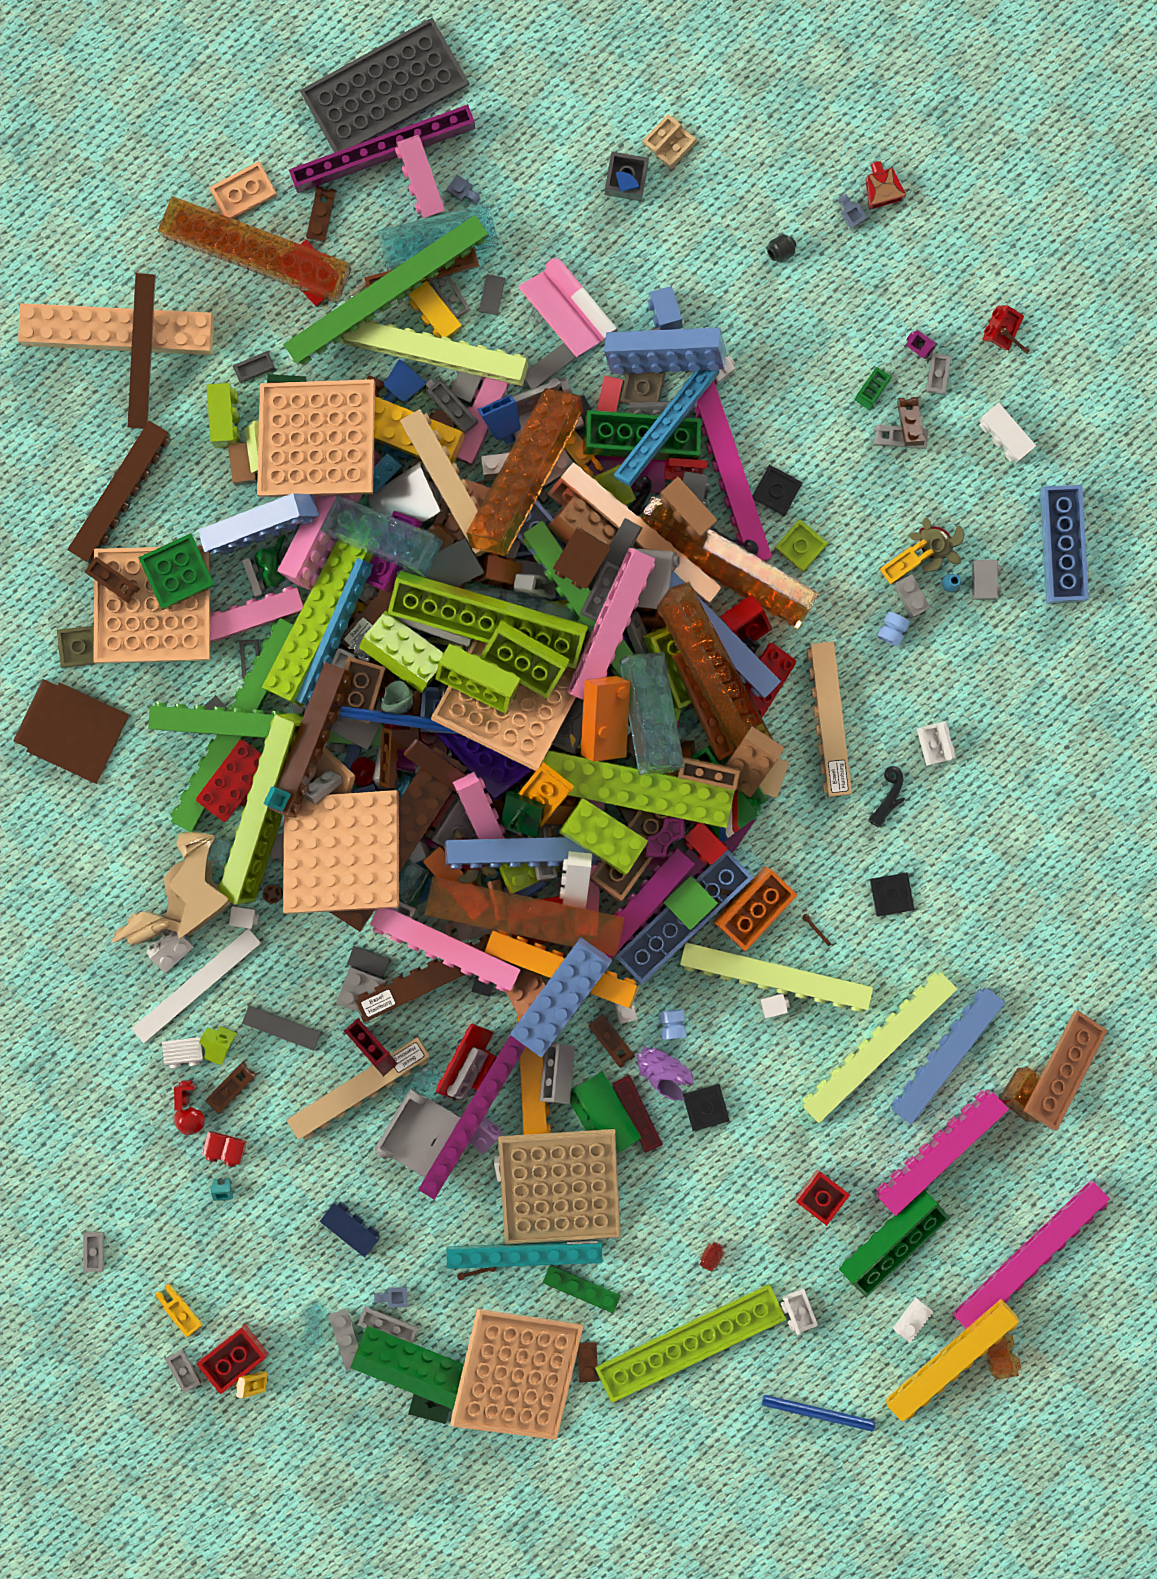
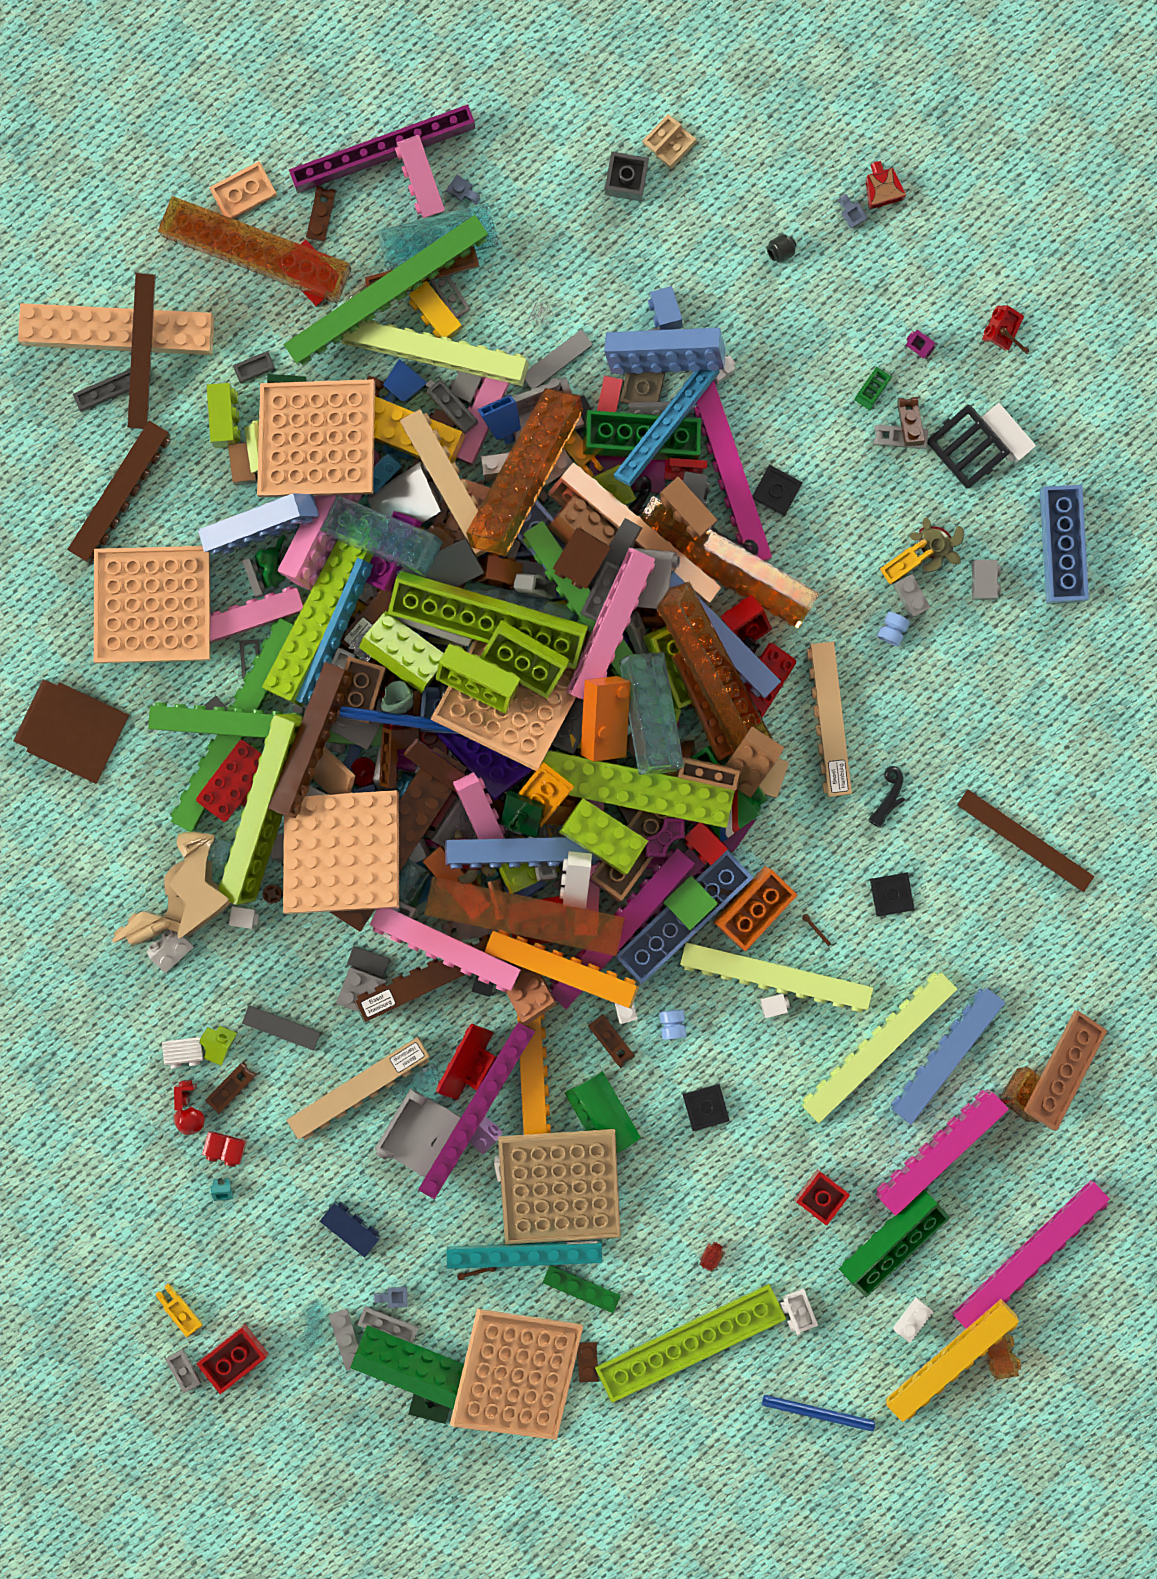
(76, 646): olive tile -> none
(93, 1251): light grey plate -> none
(103, 391): none -> dark grey tile
(111, 579): reddish brown plate -> none
(176, 571): green plate -> none
(196, 985): white tile -> none
(251, 1384): yellow plate -> none
(277, 798): teal tile -> none
(323, 786): light grey plate -> none
(370, 1047): dark red brick -> none
(385, 87): dark grey plate -> none
(467, 1074): light grey plate -> none
(492, 294): dark grey tile -> none
(557, 1074): light grey brick -> none
(561, 997): medium blue brick -> none
(568, 307): bright pink door -> none
(626, 181): blue tile -> none
(637, 1112): dark red tile -> none
(664, 1072): medium lavender head -> none
(801, 545): lime tile -> none
(936, 743): white bracket -> none
(938, 374): light grey plate -> none
(948, 585): dark azure cone -> none
(956, 468): none -> black bar
(1025, 840): none -> reddish brown tile

